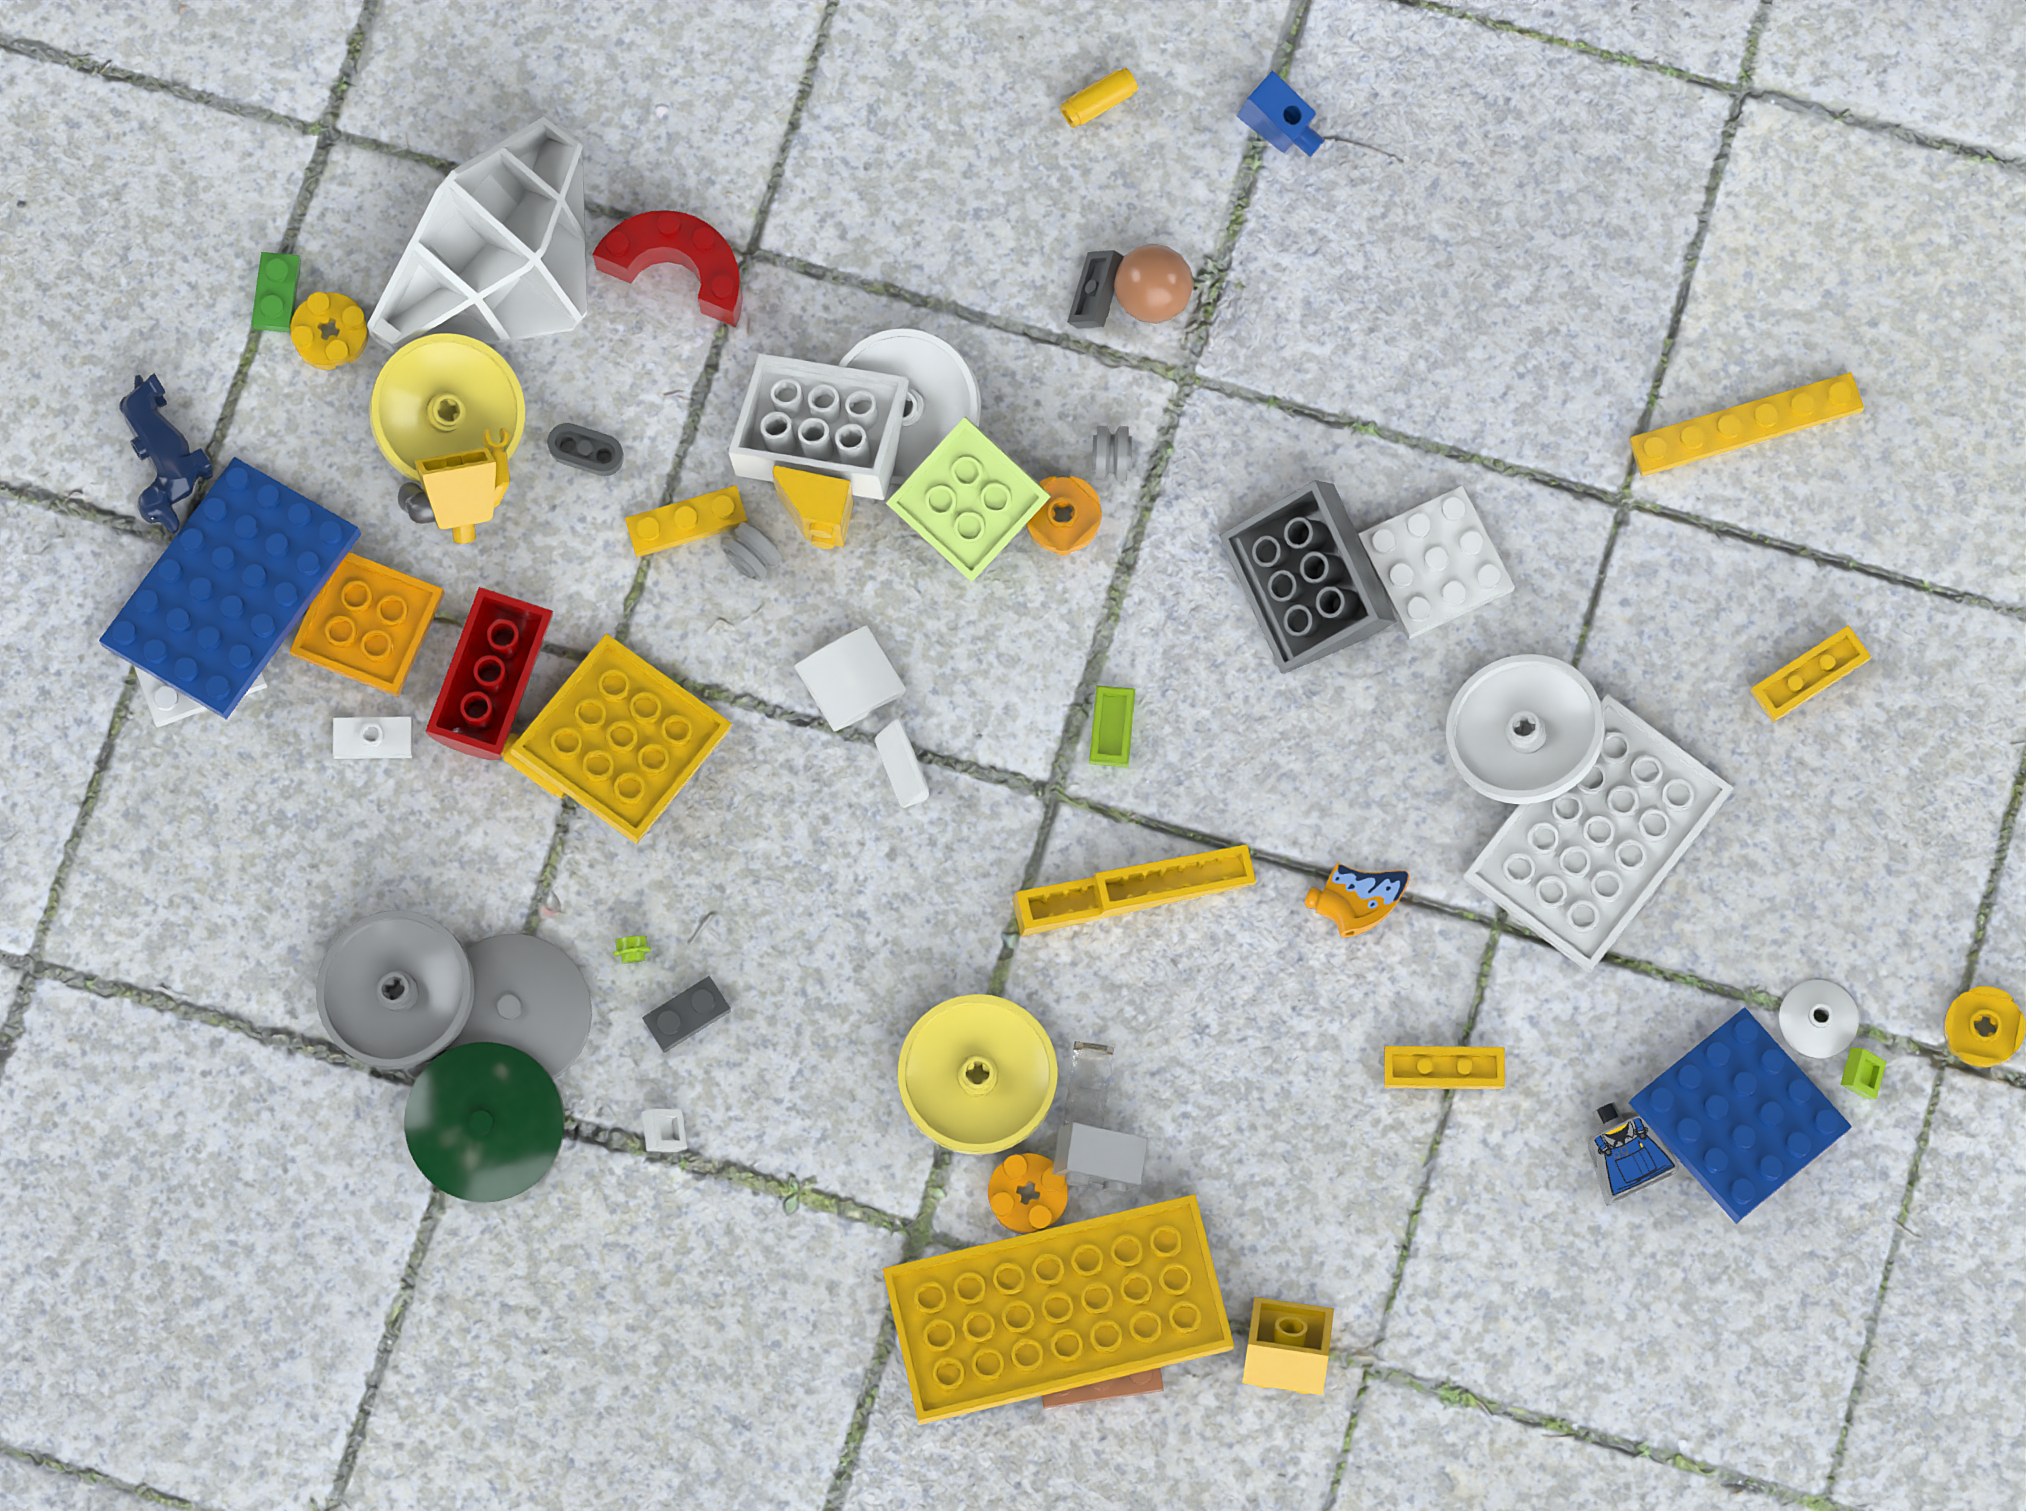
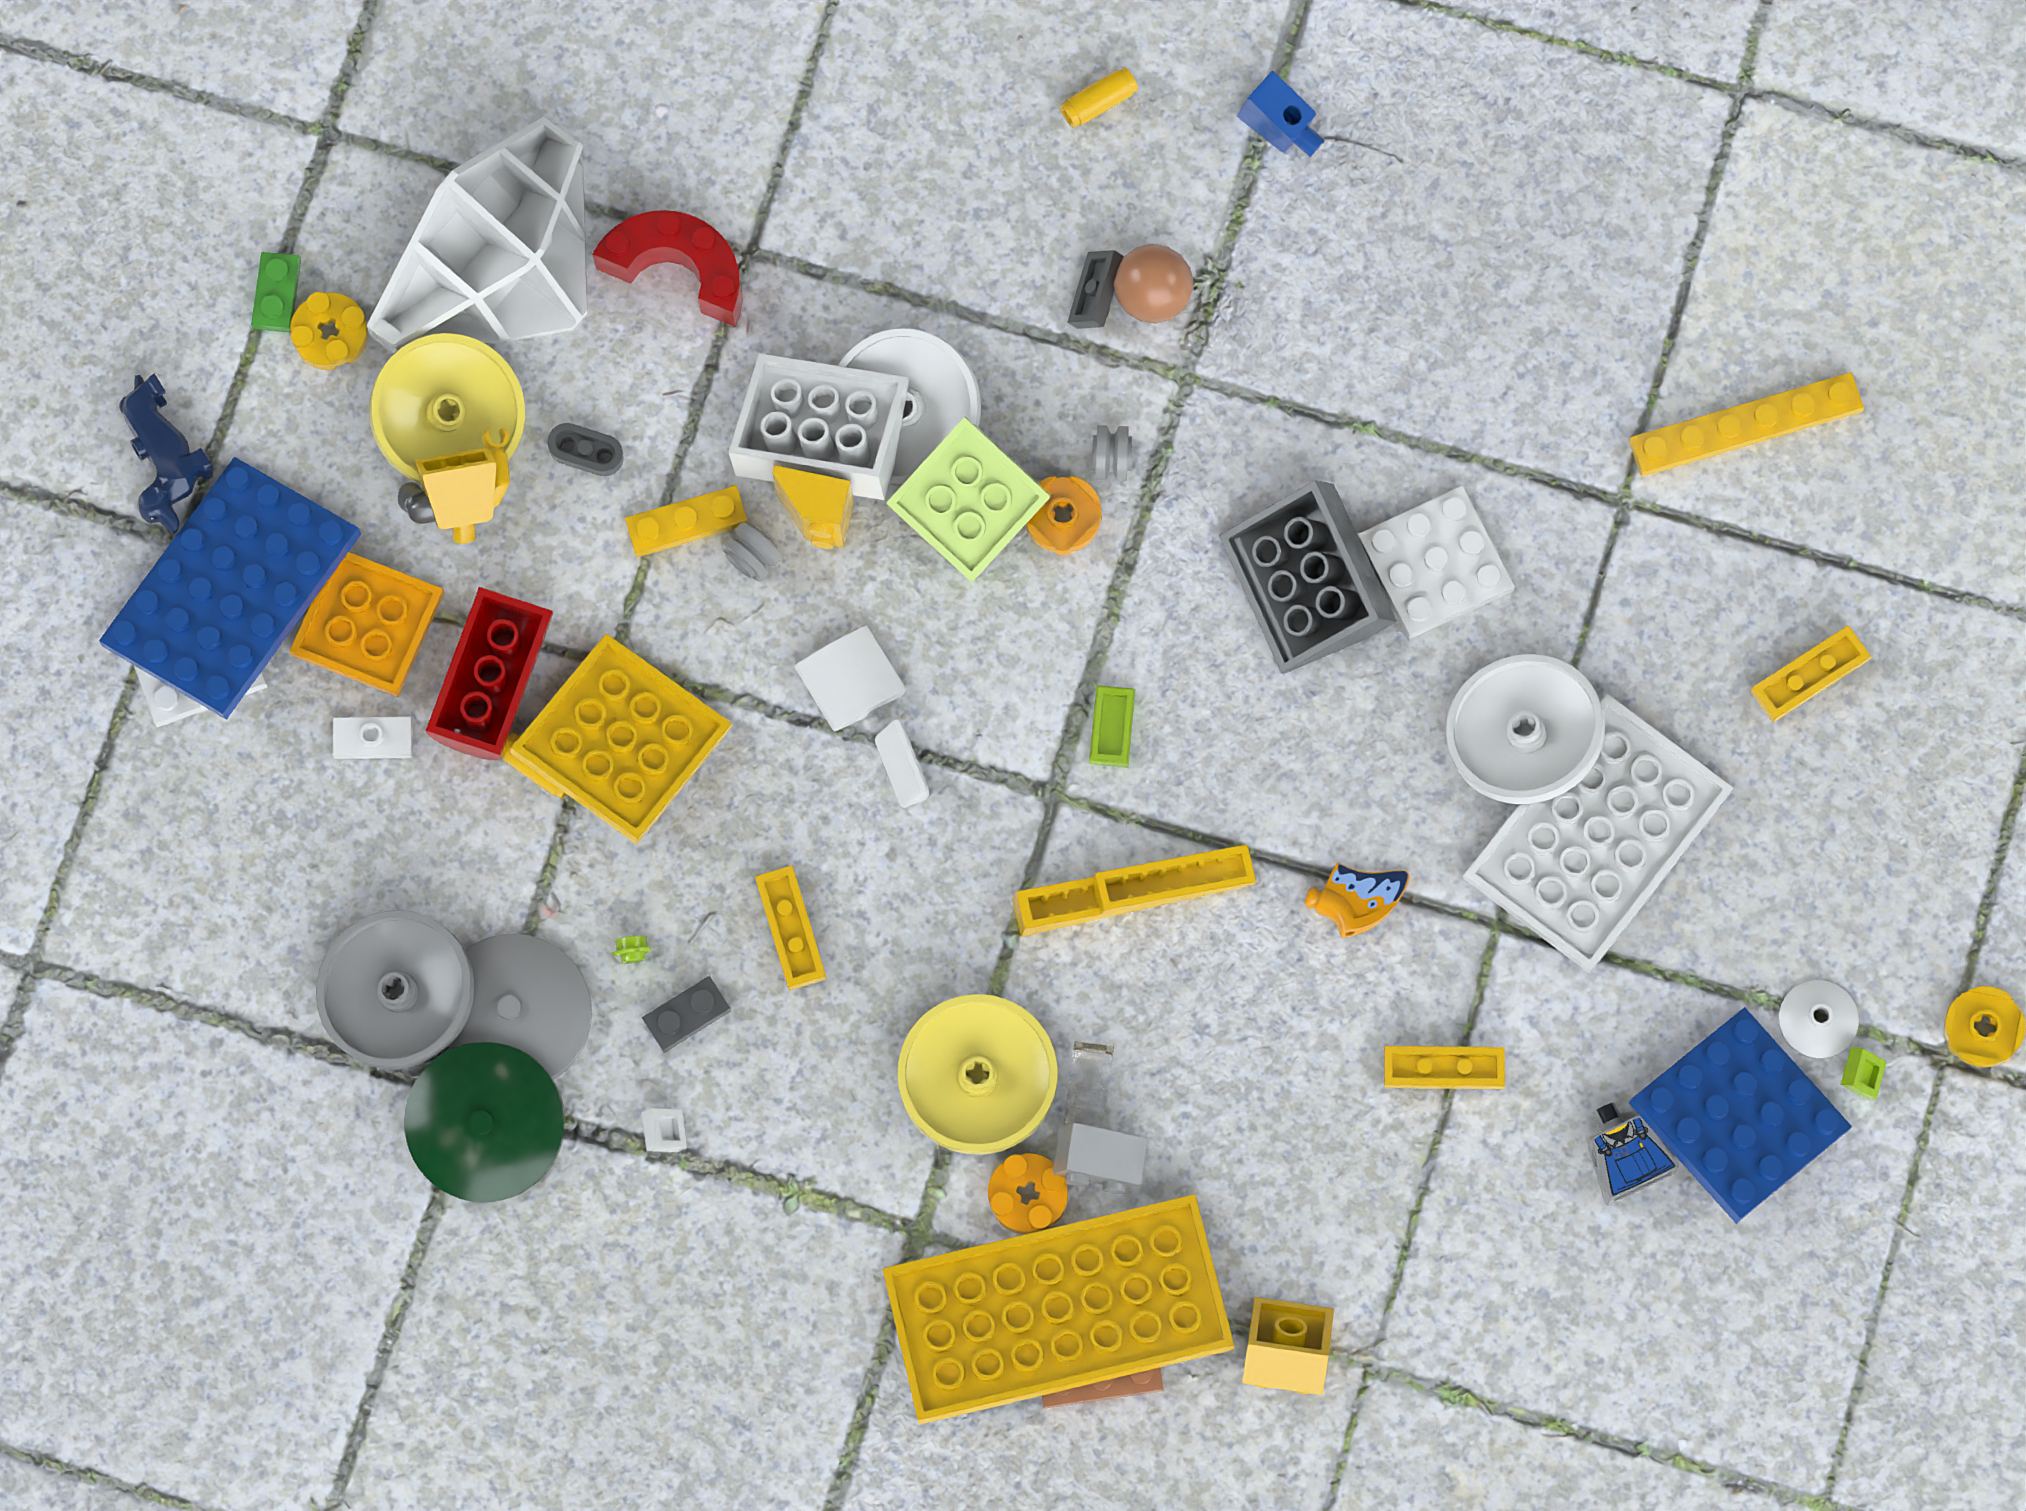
(790, 927): none -> yellow plate

